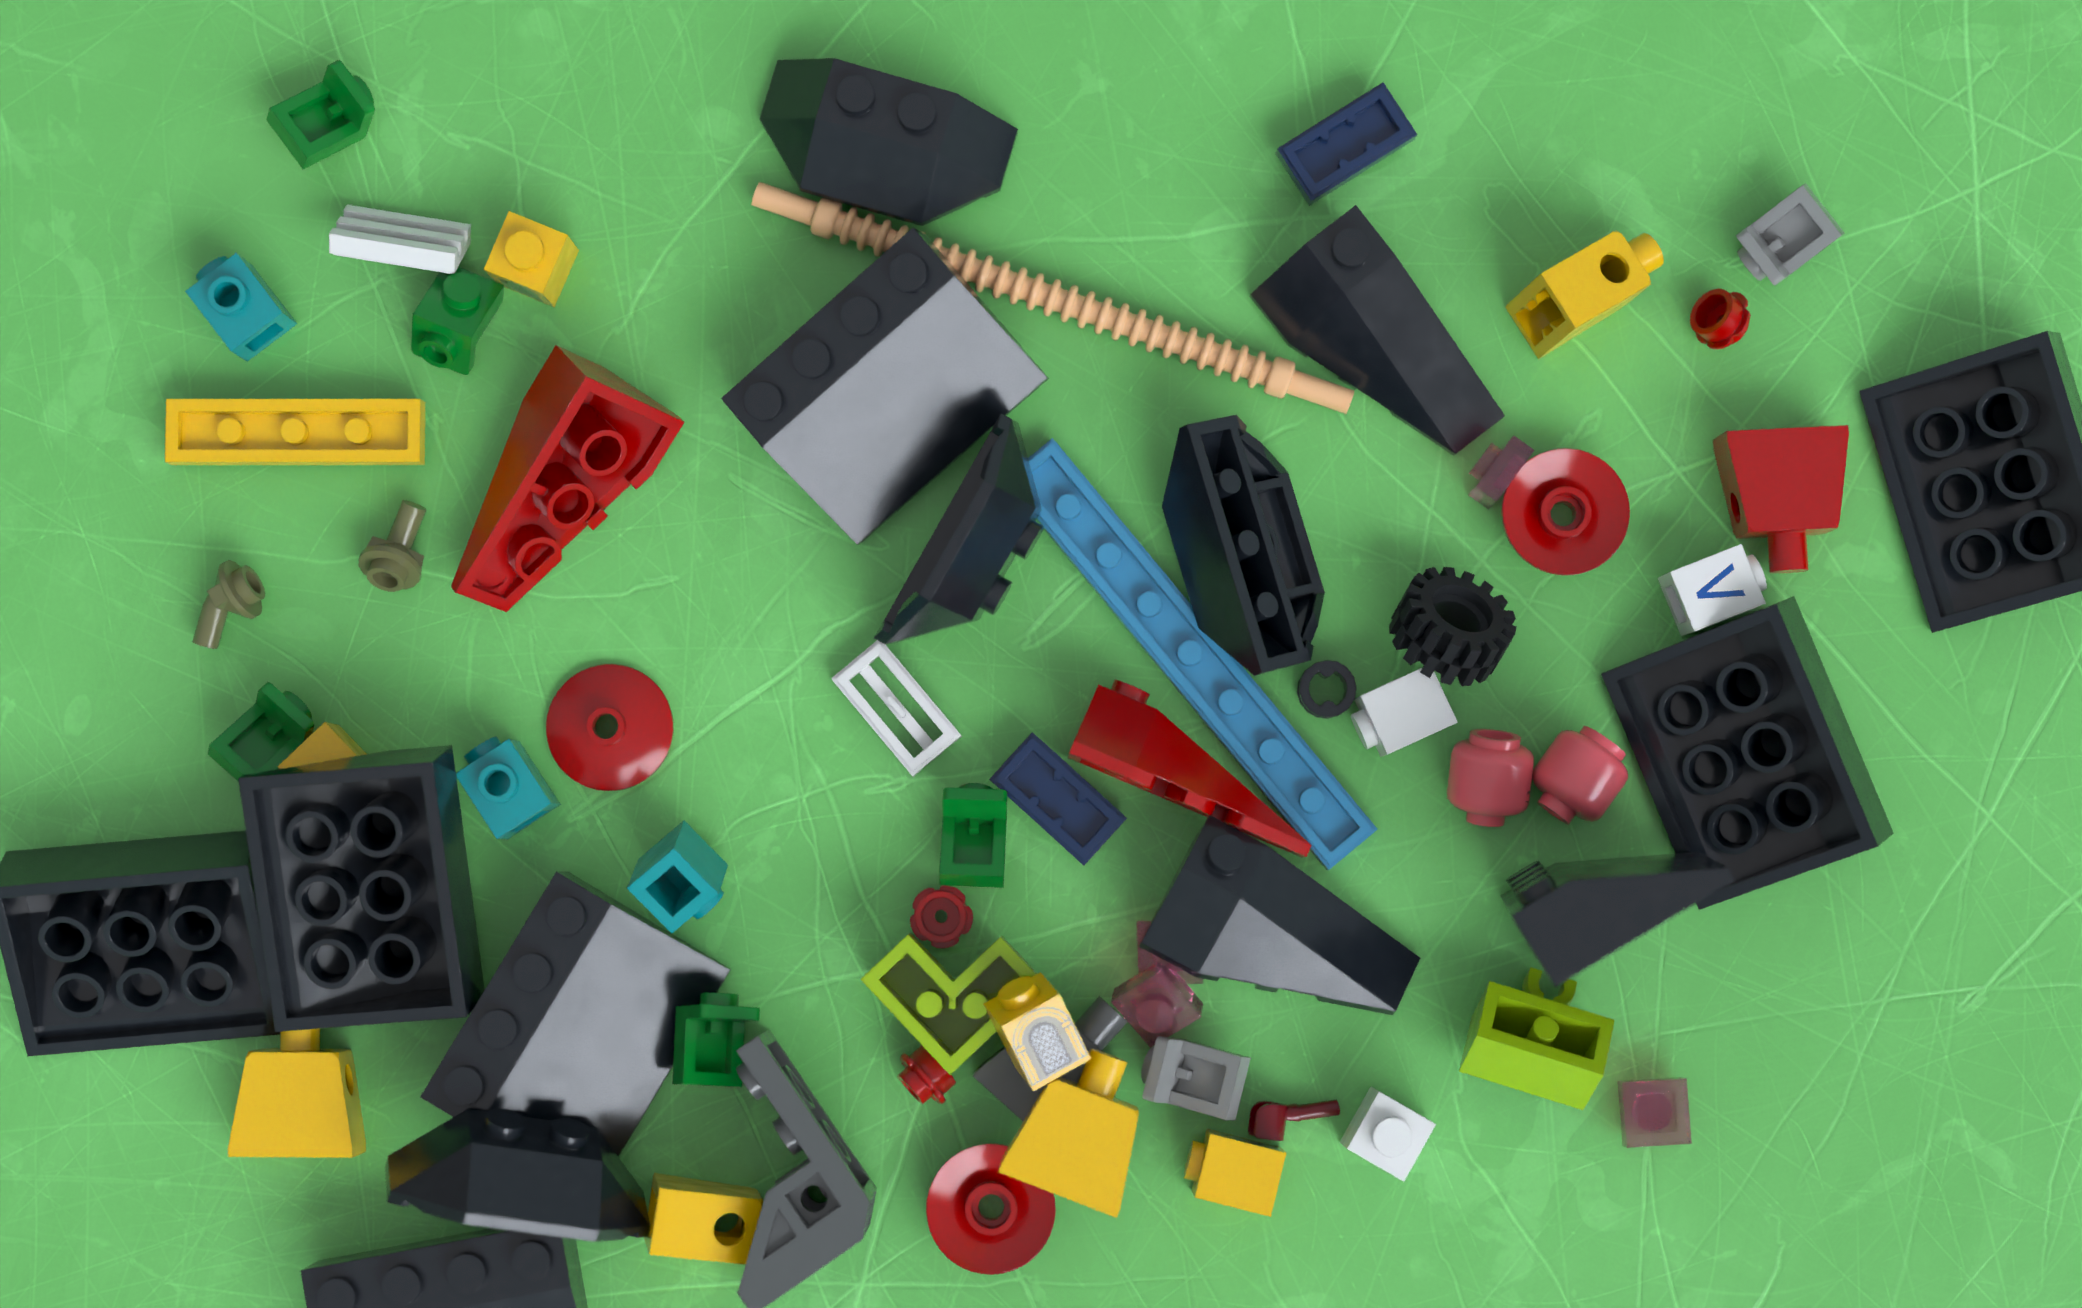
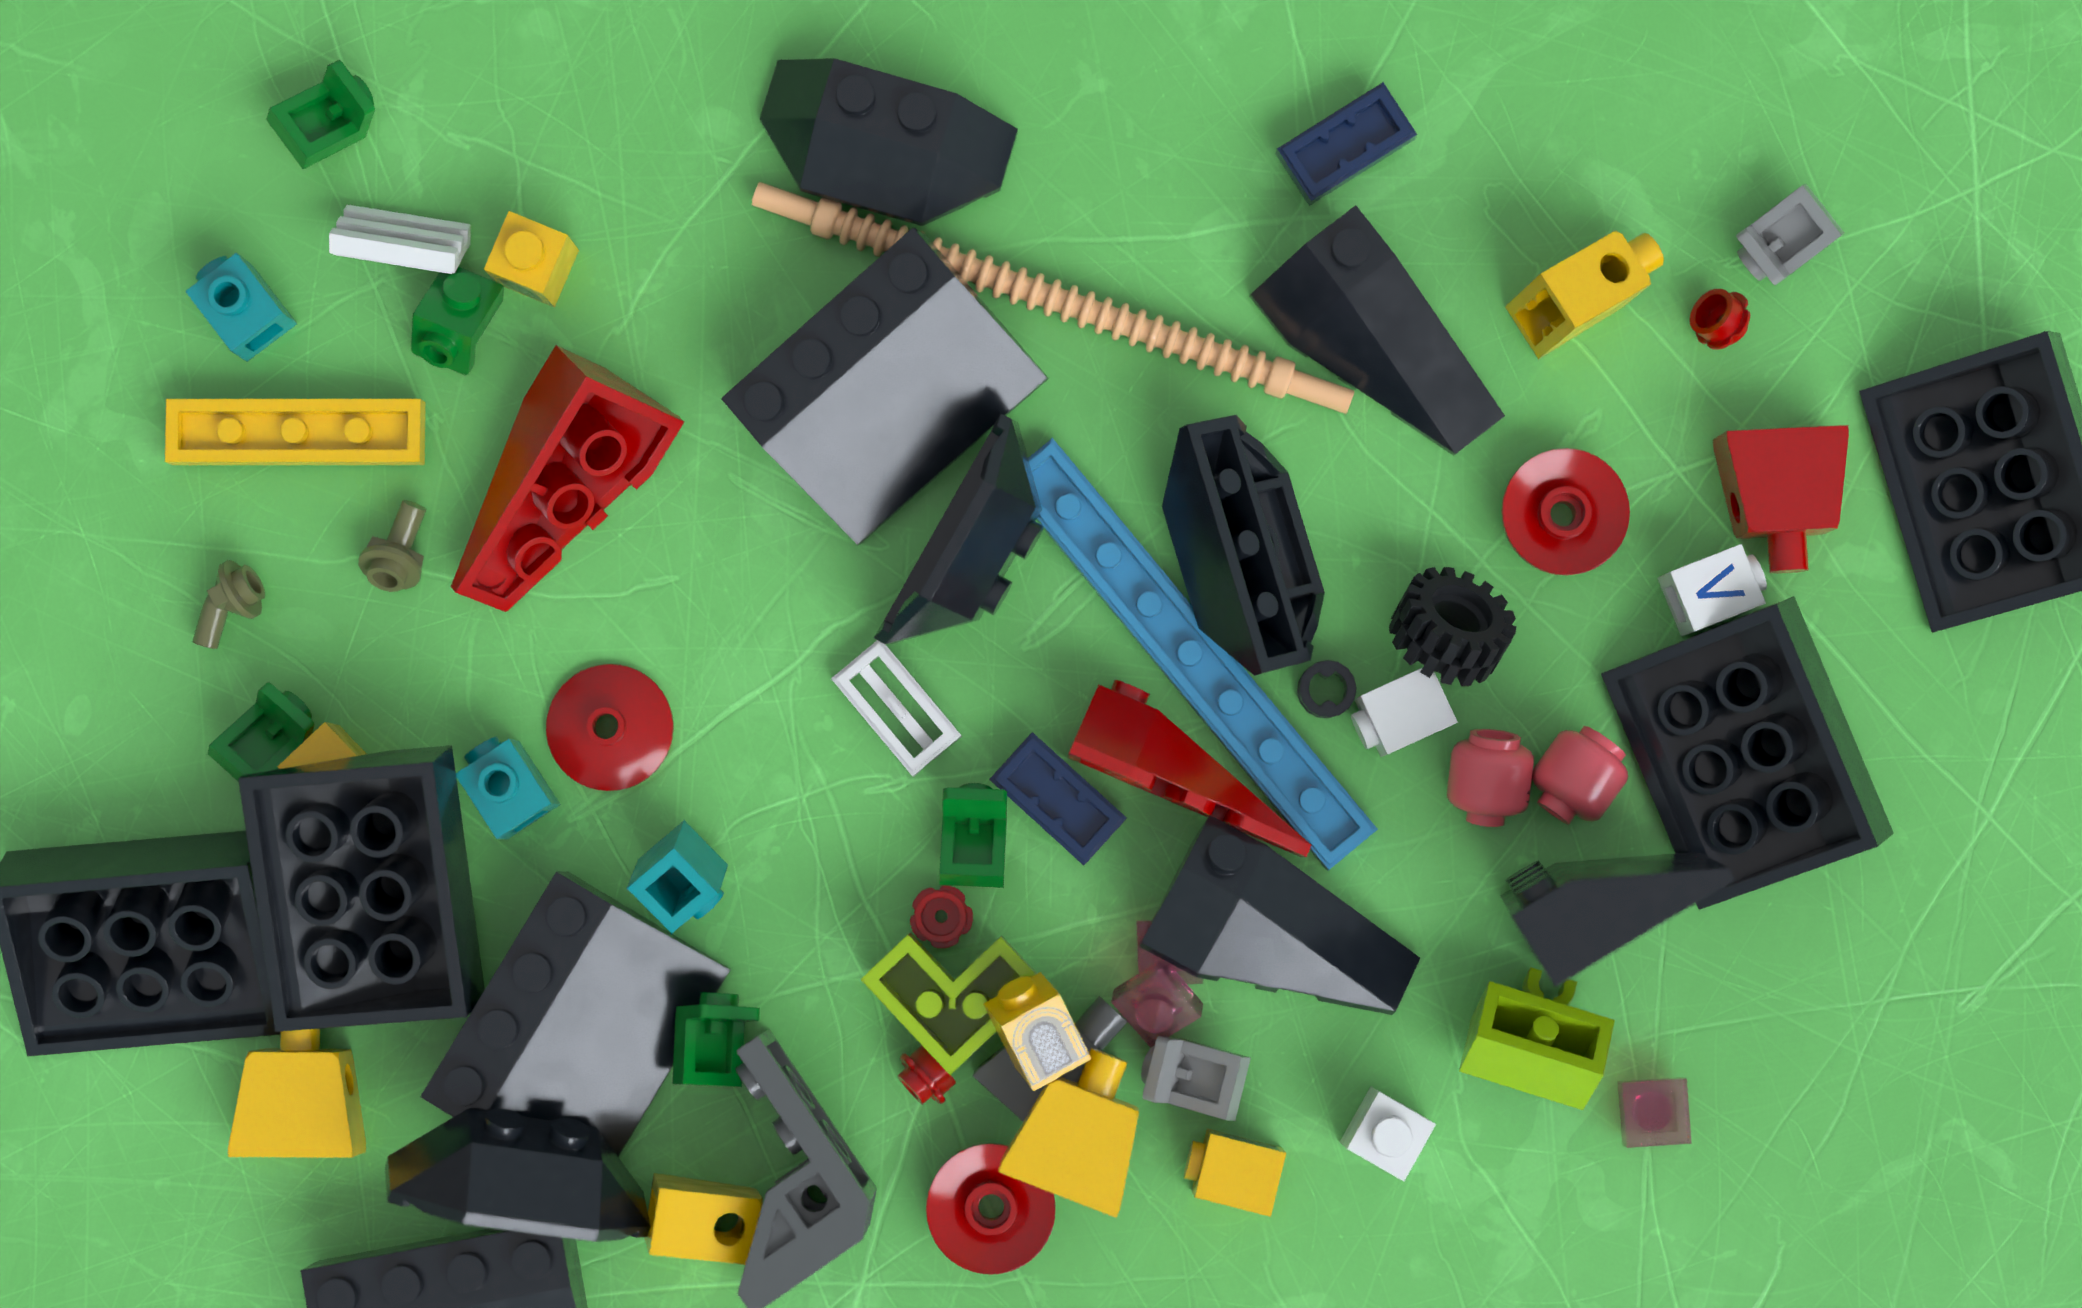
(1269, 1118): dark red hand -> none
(1497, 469): clear pink plate -> none

